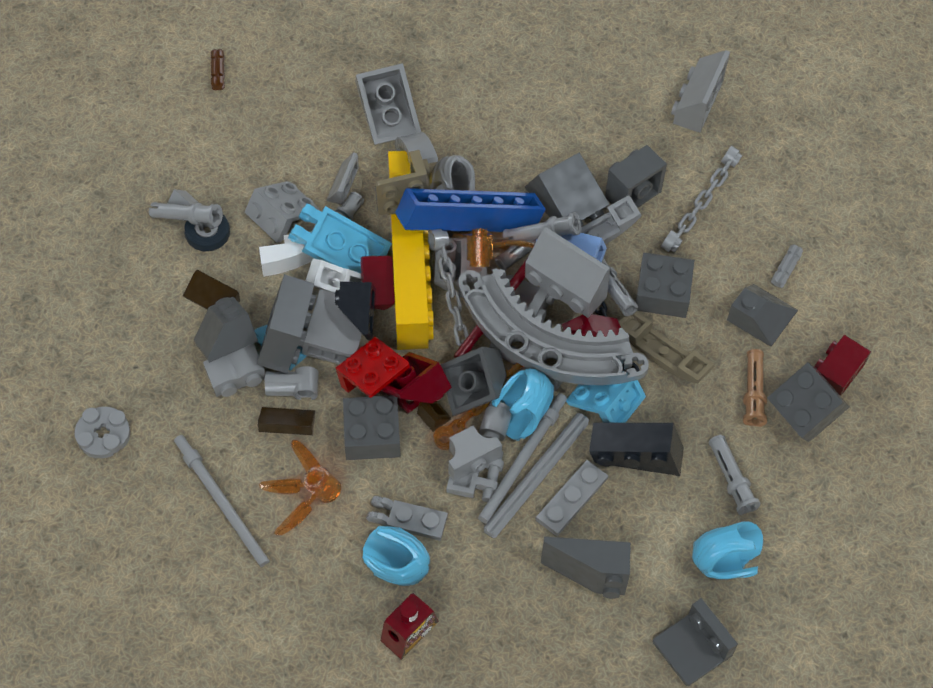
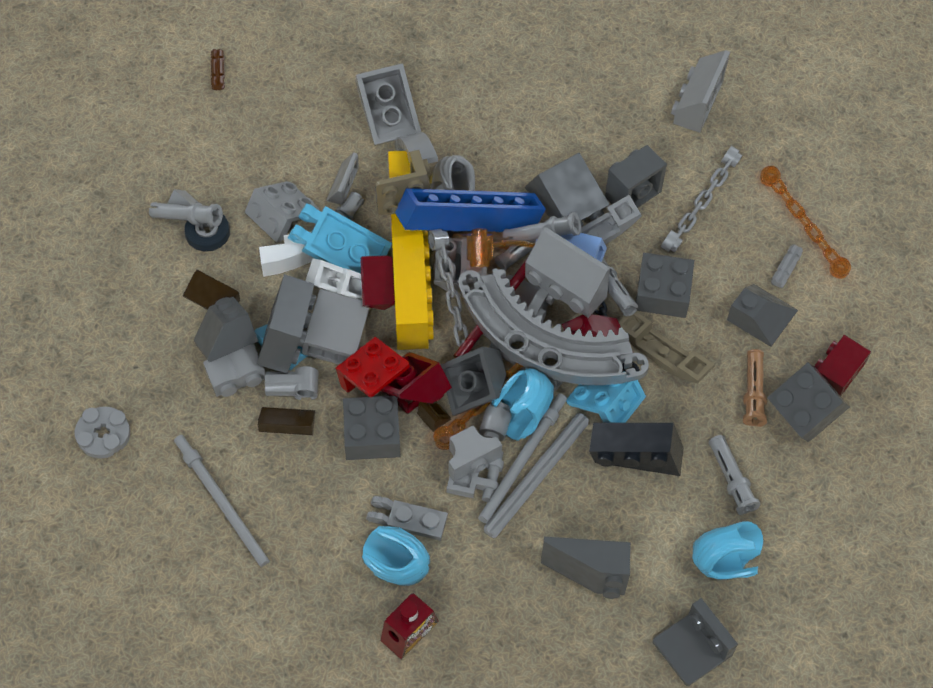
(316, 480): clear orange plant -> none
(358, 304): black slope -> none
(571, 498): light grey plate -> none
(772, 181): none -> clear orange piece

